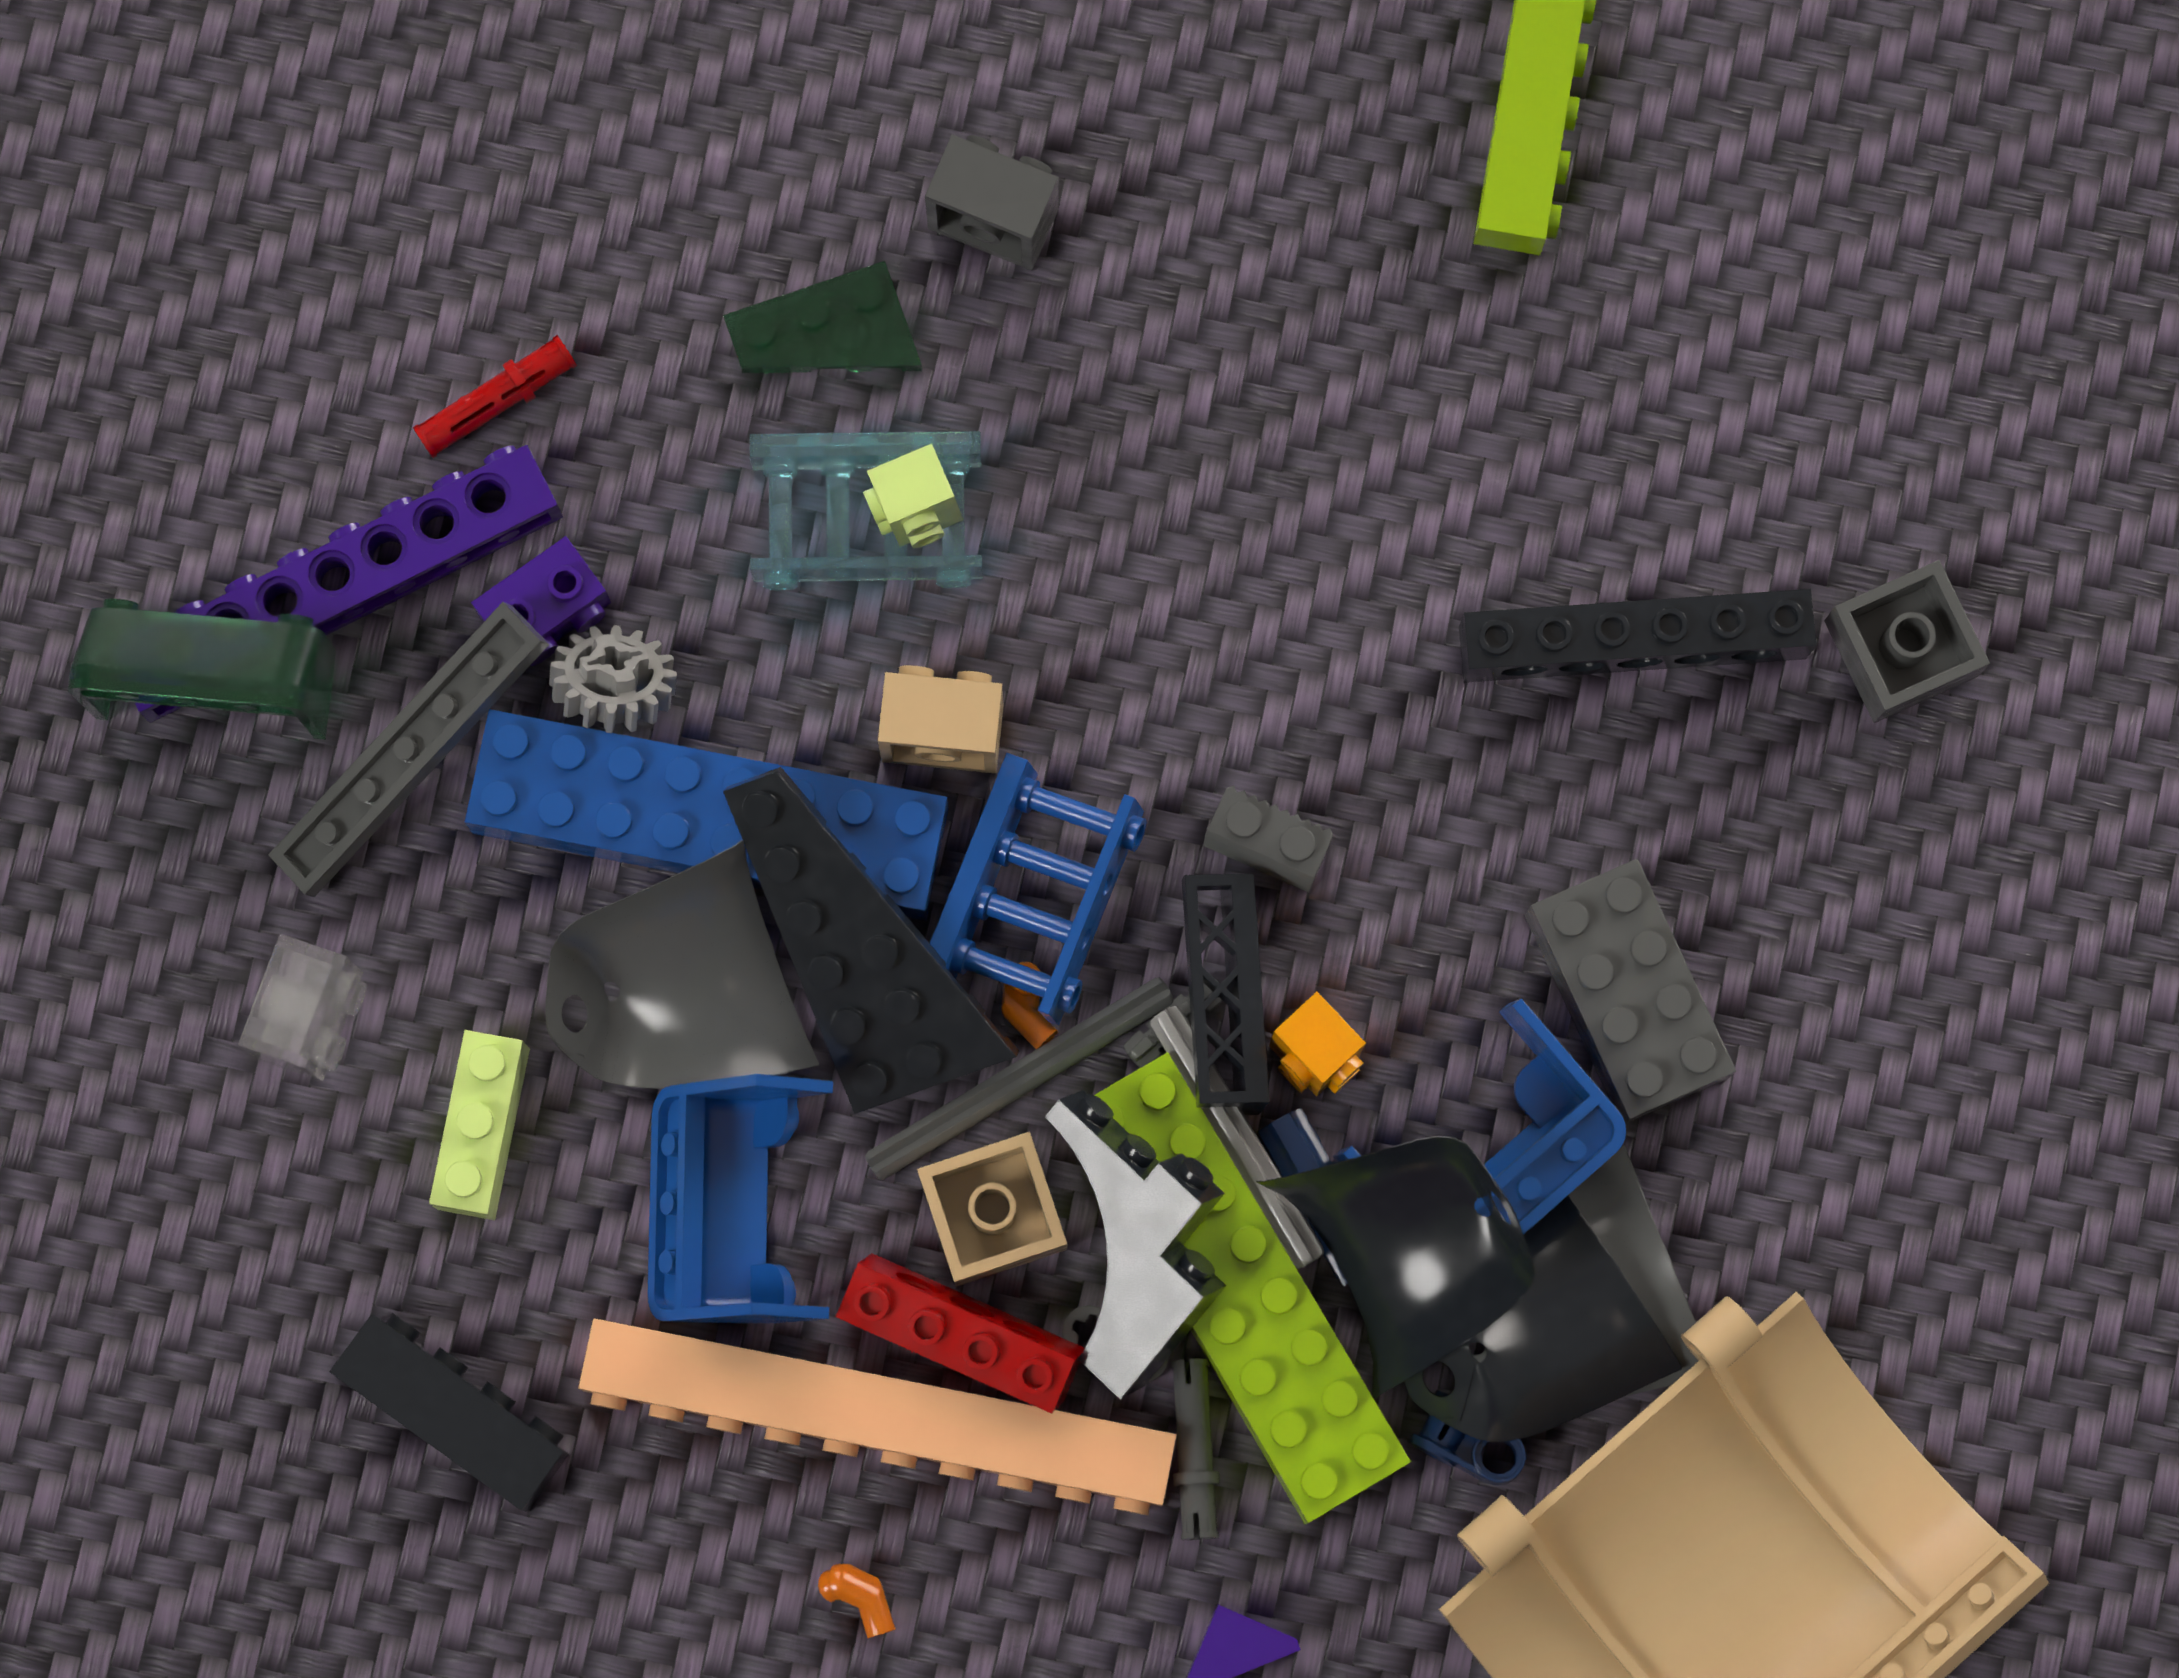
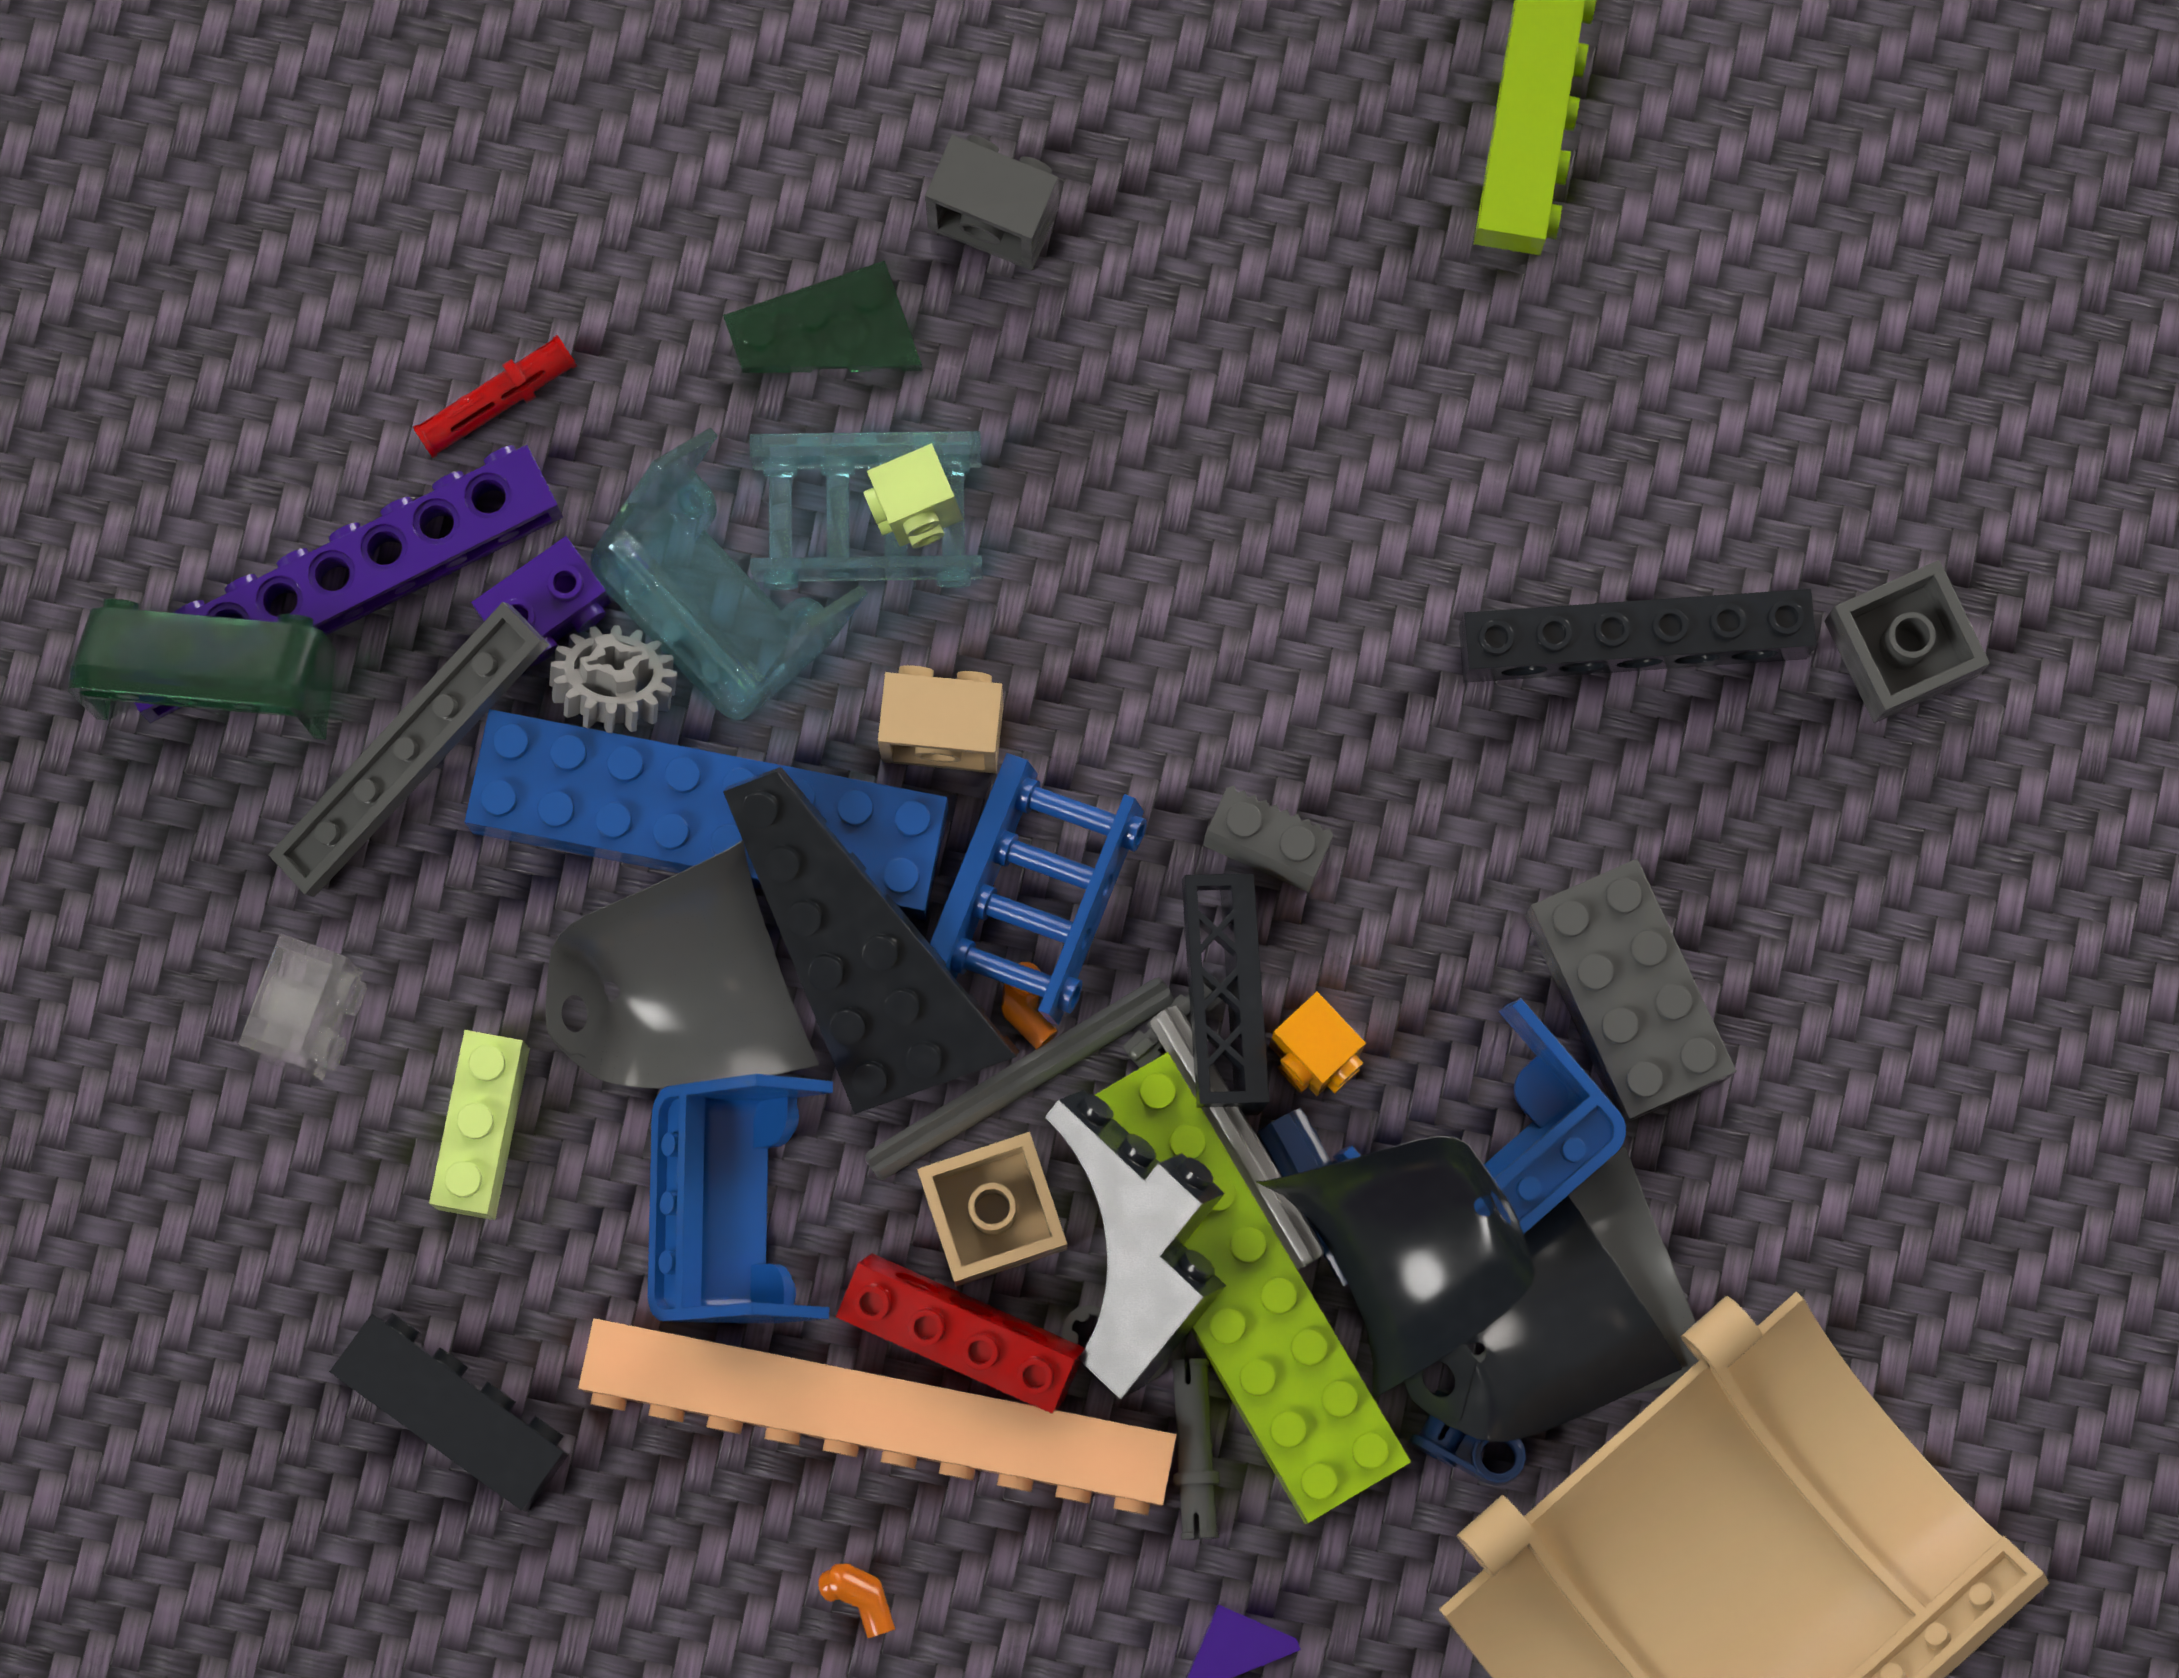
(698, 599): none -> clear light blue windscreen

